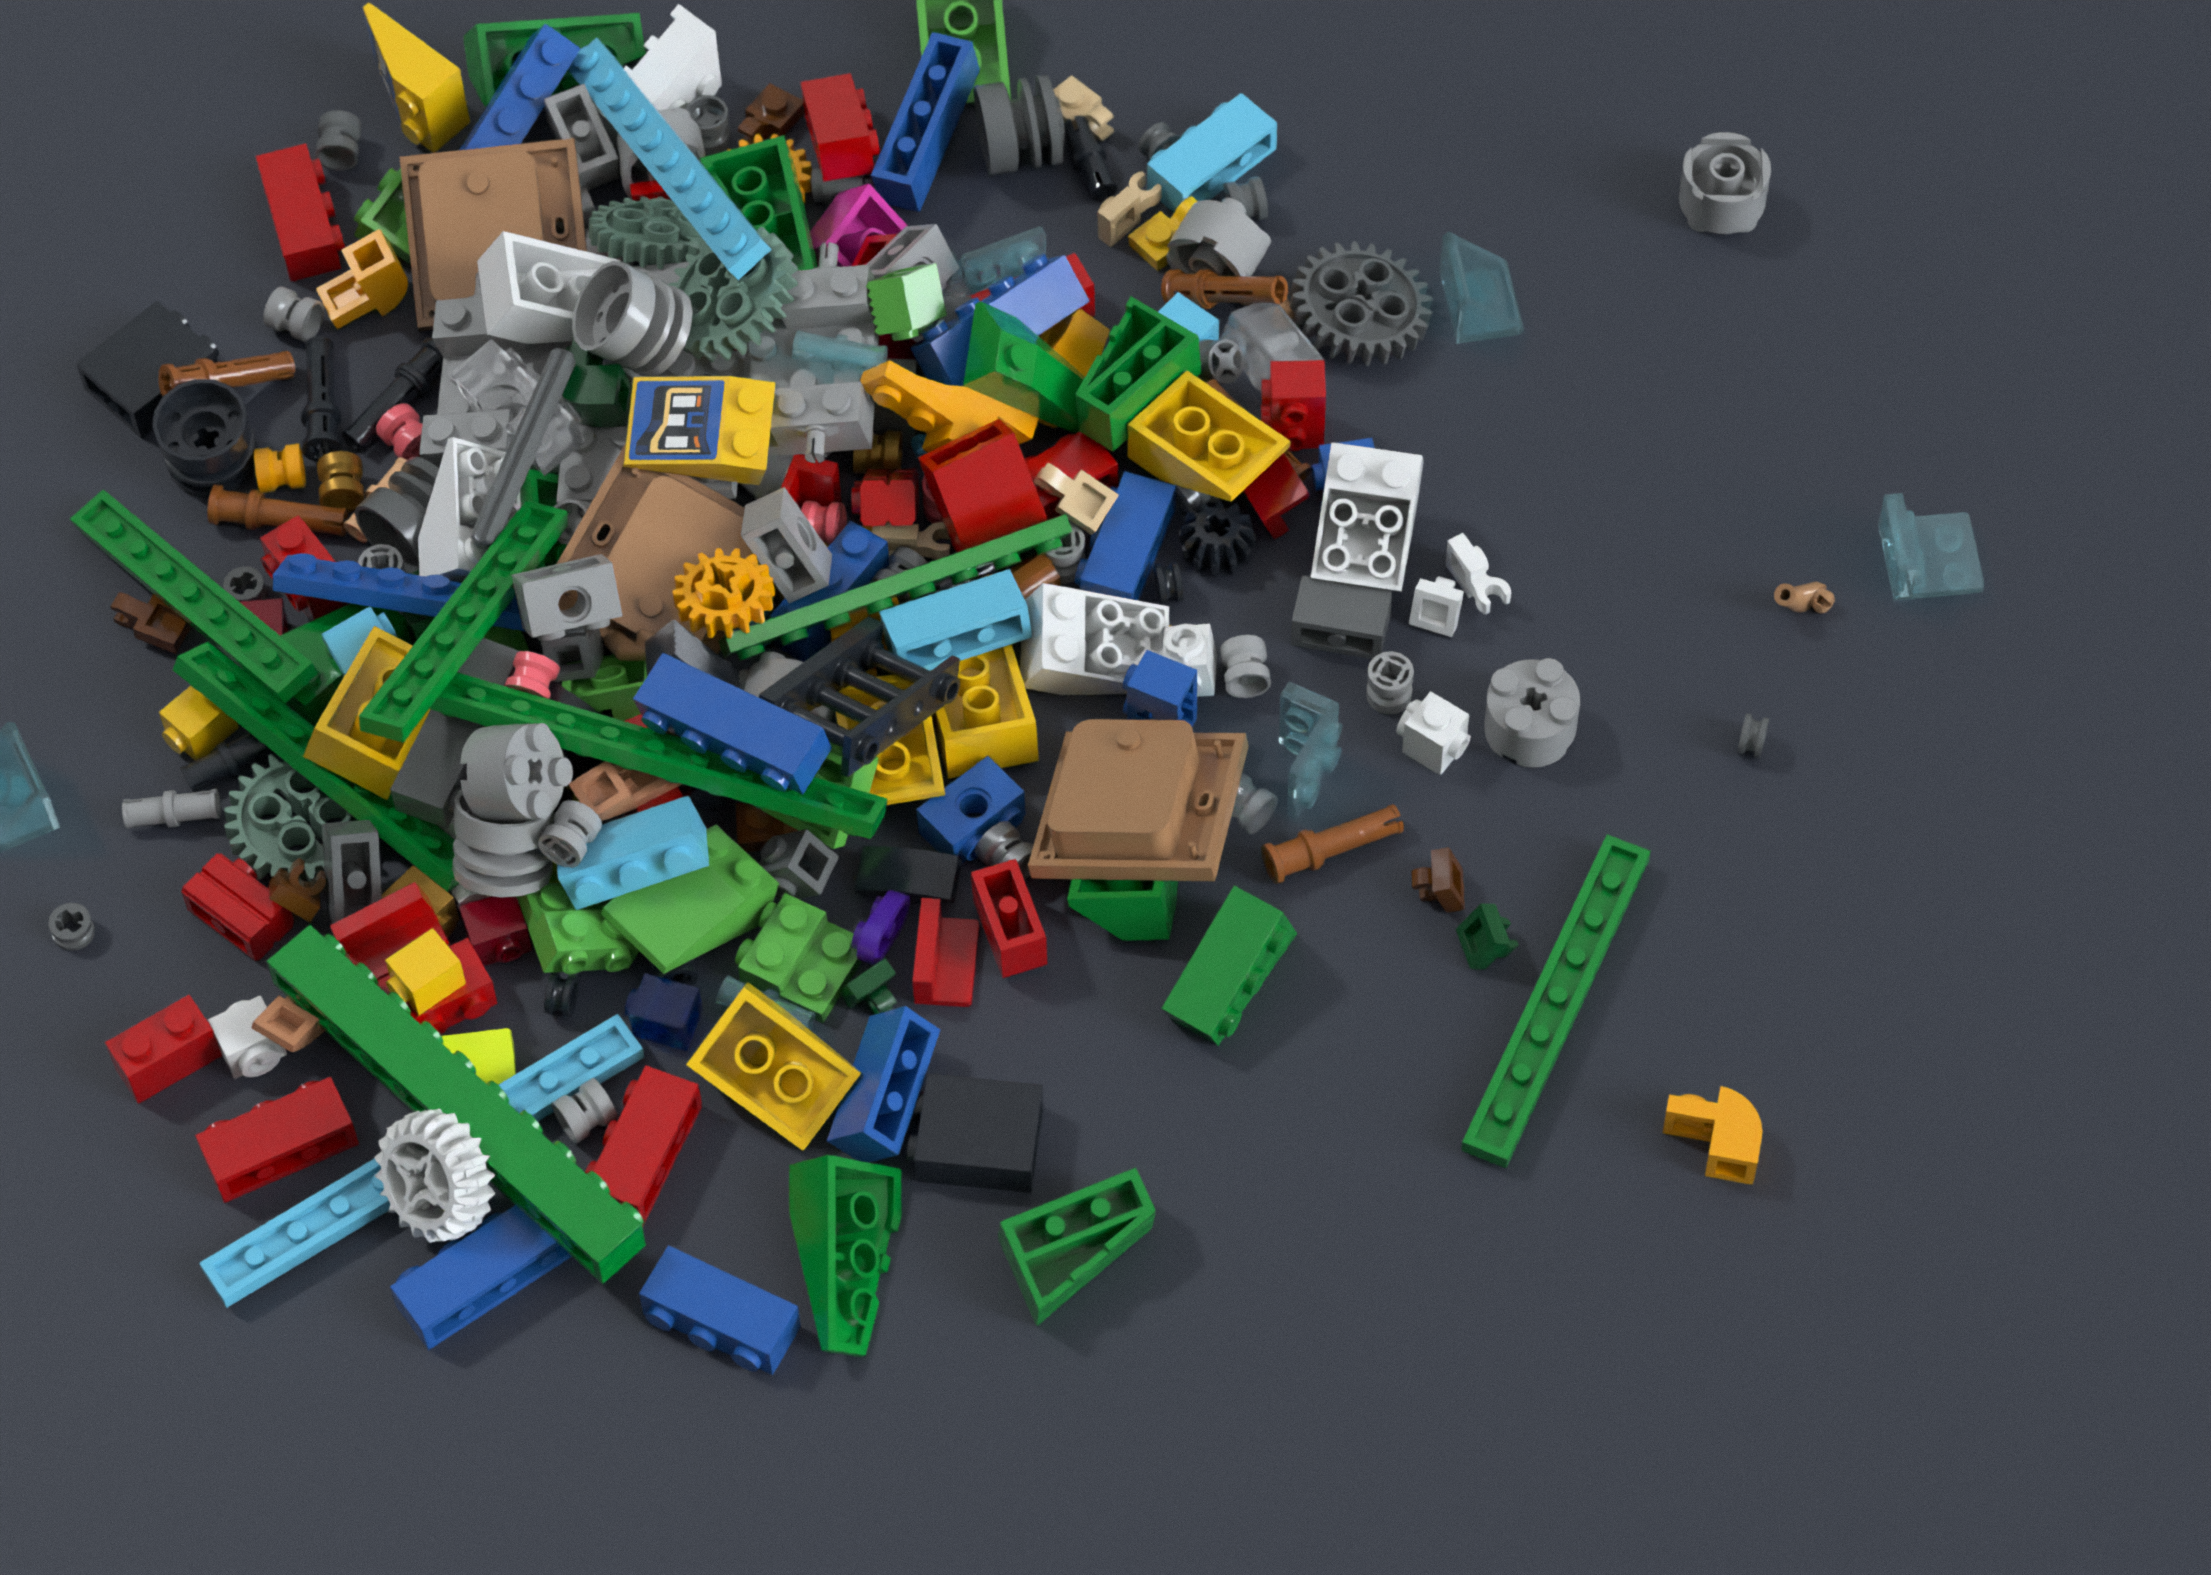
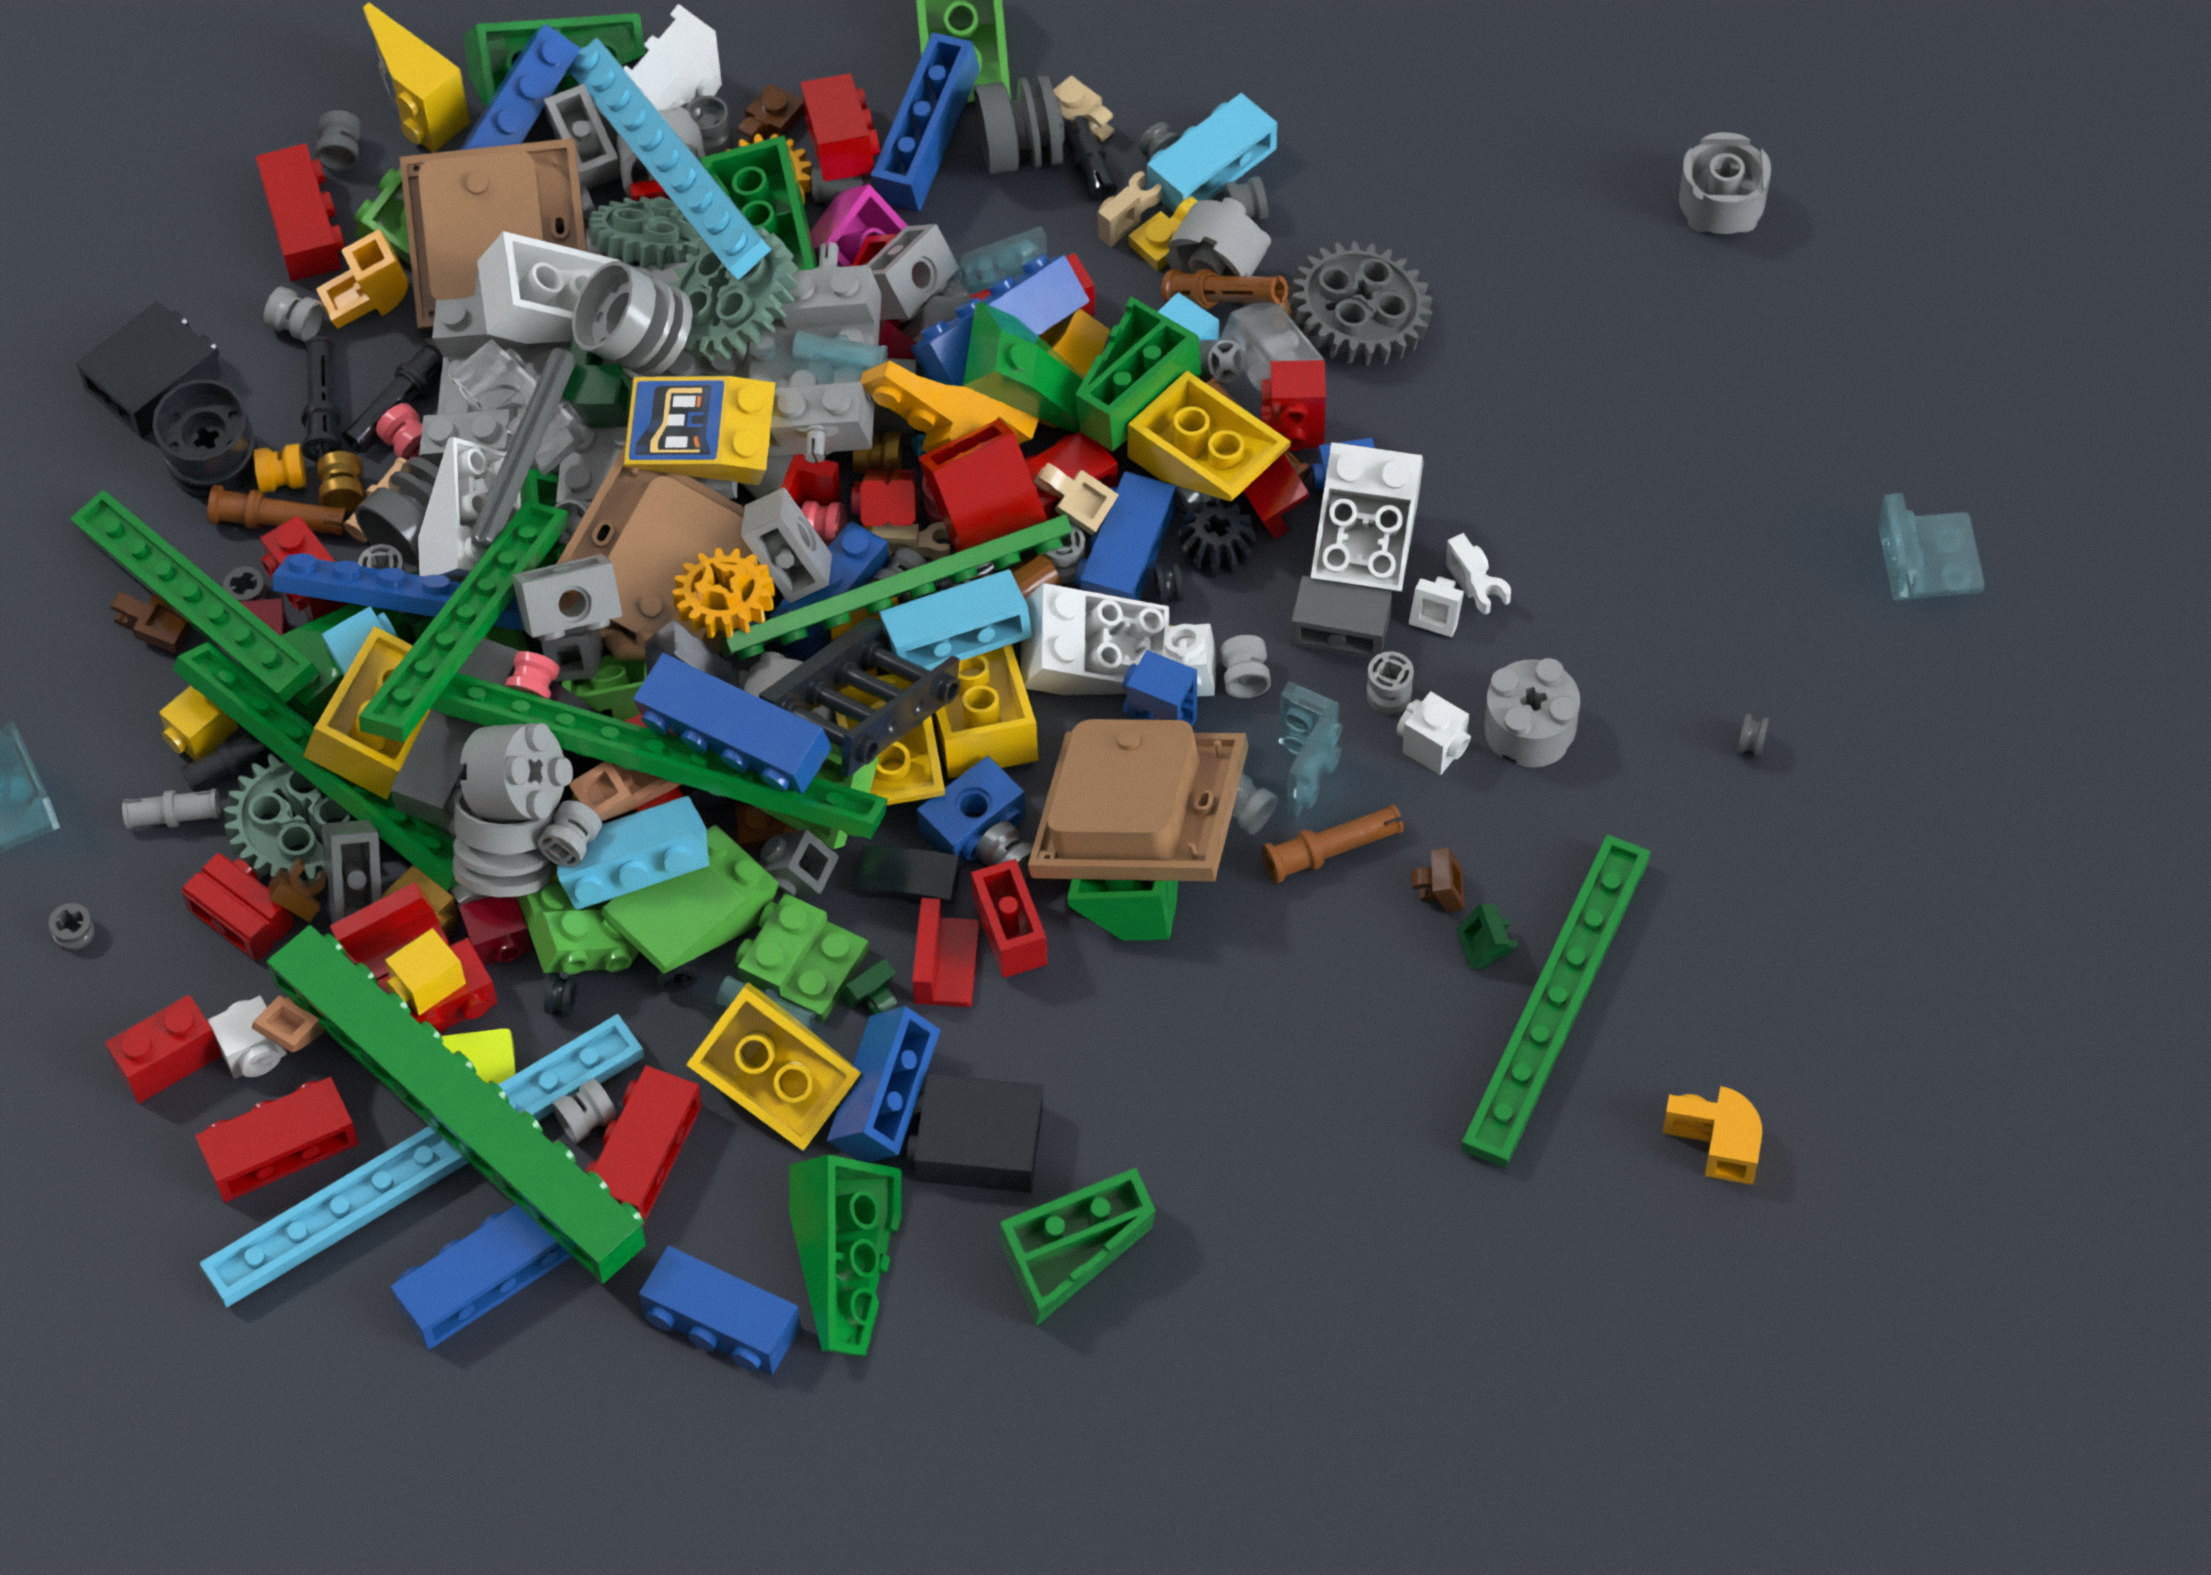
(232, 373): dark orange pin -> none
(434, 1175): white gear -> none
(664, 1011): clear blue brick -> none
(882, 928): dark purple plate -> none
(906, 301): bright green brick -> none
(1229, 966): green wedge -> none
(1478, 291): clear light blue slope -> none
(1805, 596): medium nougat arm -> none

